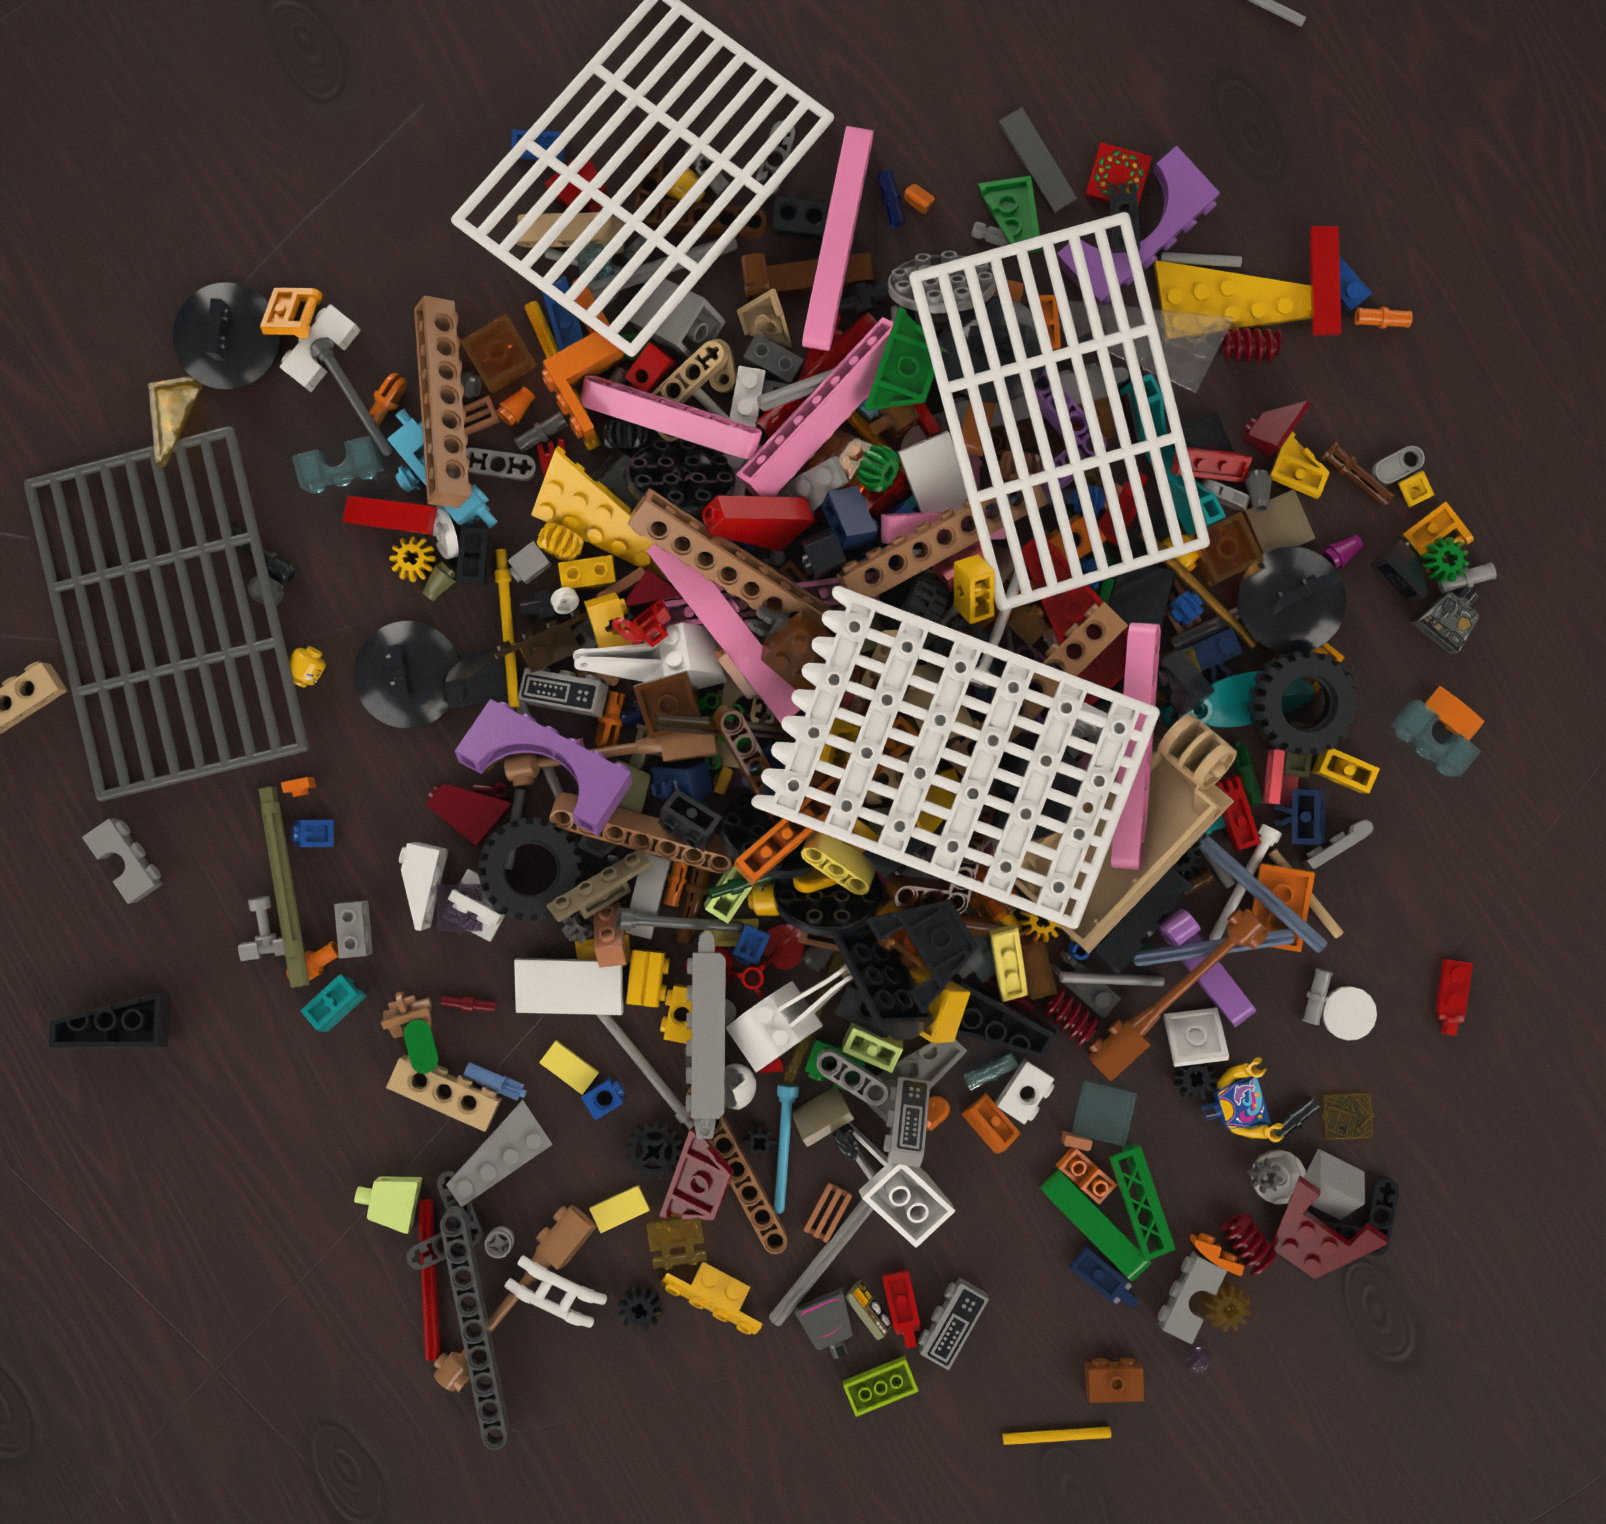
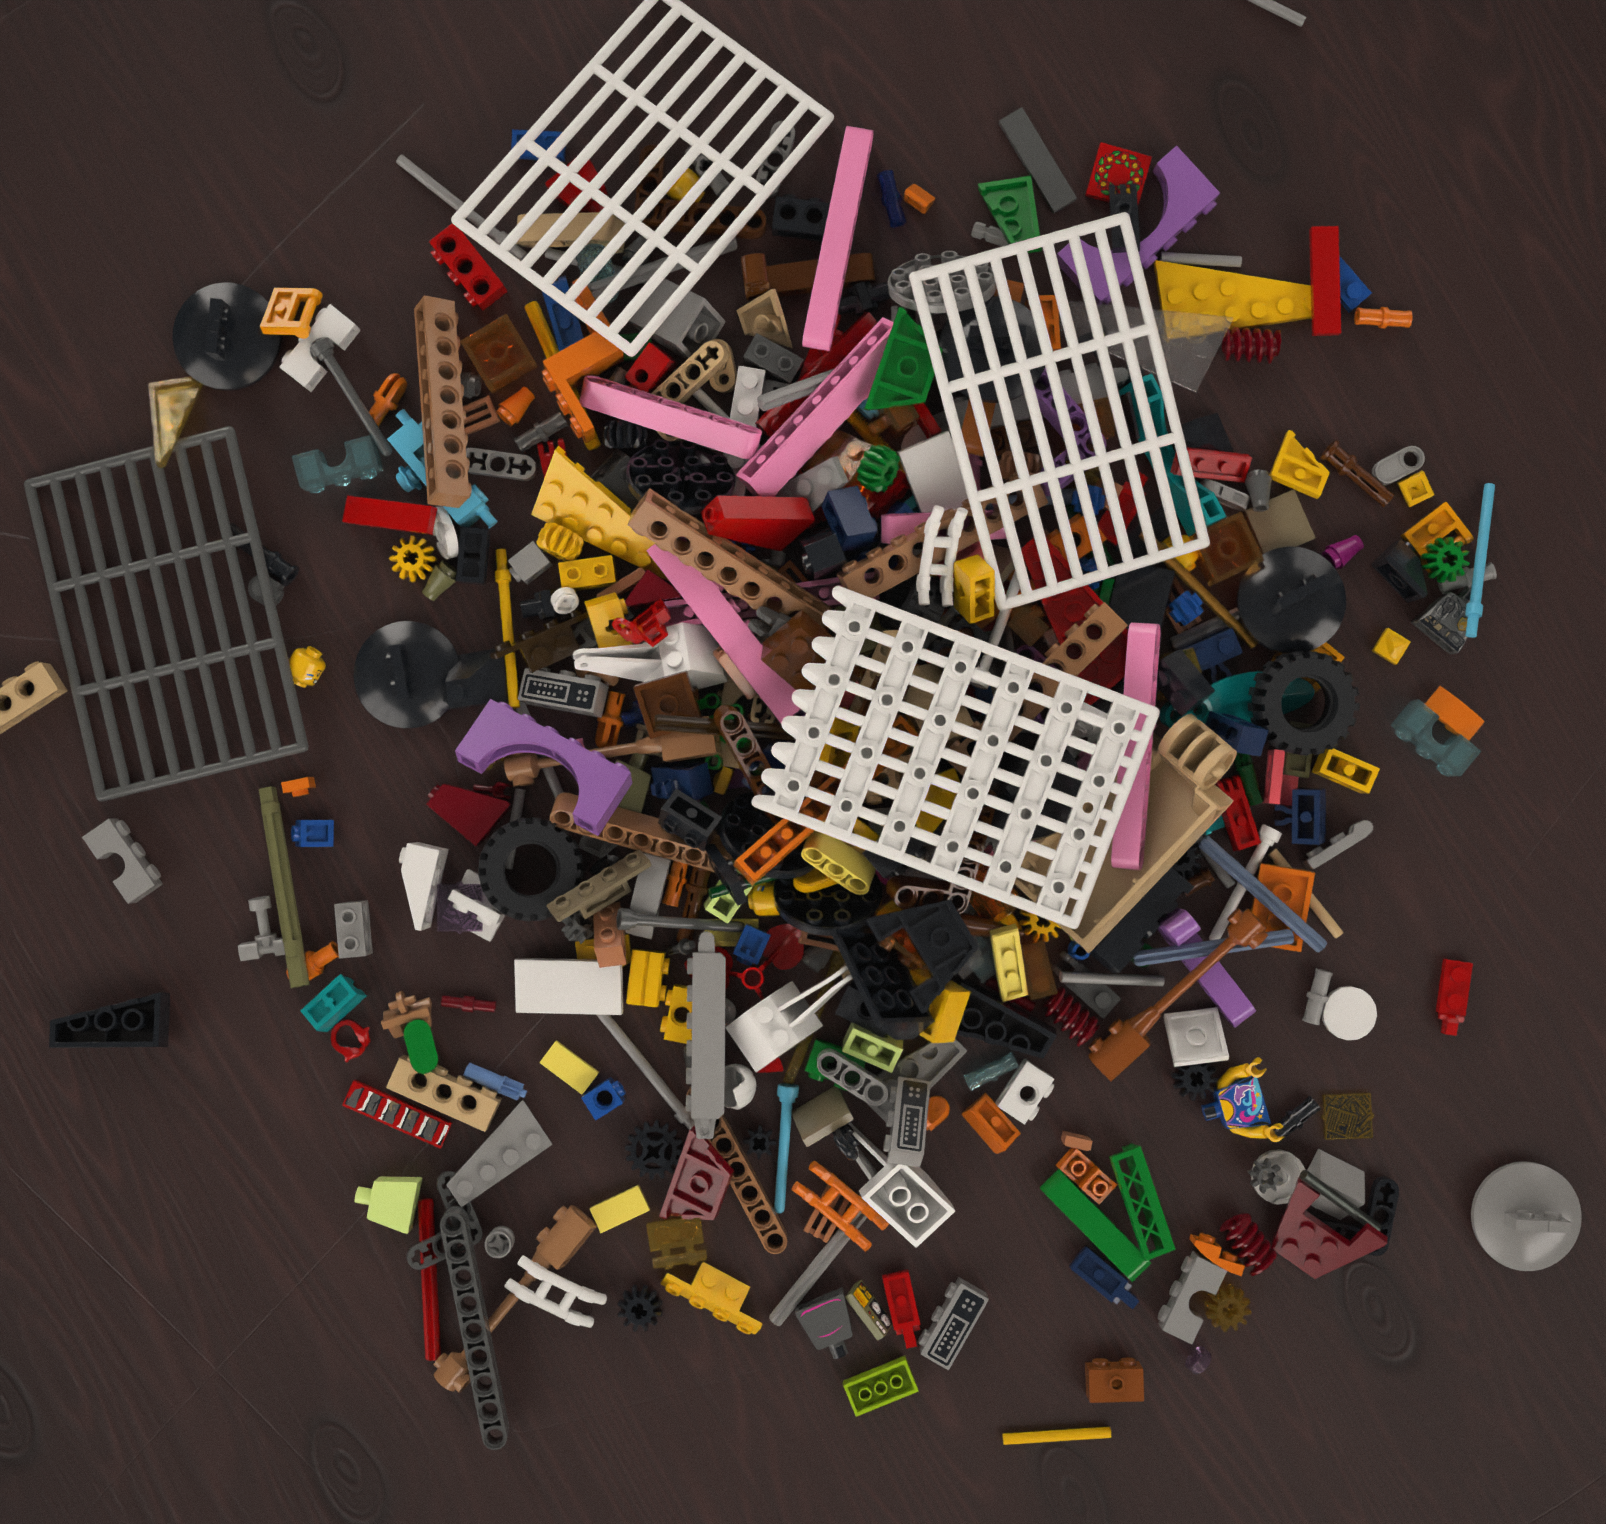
(363, 1038): none -> red piece
(397, 1114): none -> tile
(454, 202): none -> light grey bar
(462, 254): none -> red brick
(684, 946): none -> dark grey piece
(727, 874): none -> black hinge
(842, 1222): none -> orange piece
(947, 569): none -> white piece
(1104, 1113): clear light blue tile -> none
(1238, 733): none -> dark blue brick
(1272, 428): dark red slope -> none
(1337, 1199): none -> pearl dark grey bar
(1391, 646): none -> yellow tile
(1474, 608): none -> medium azure bar
(1526, 1216): none -> light grey bracket

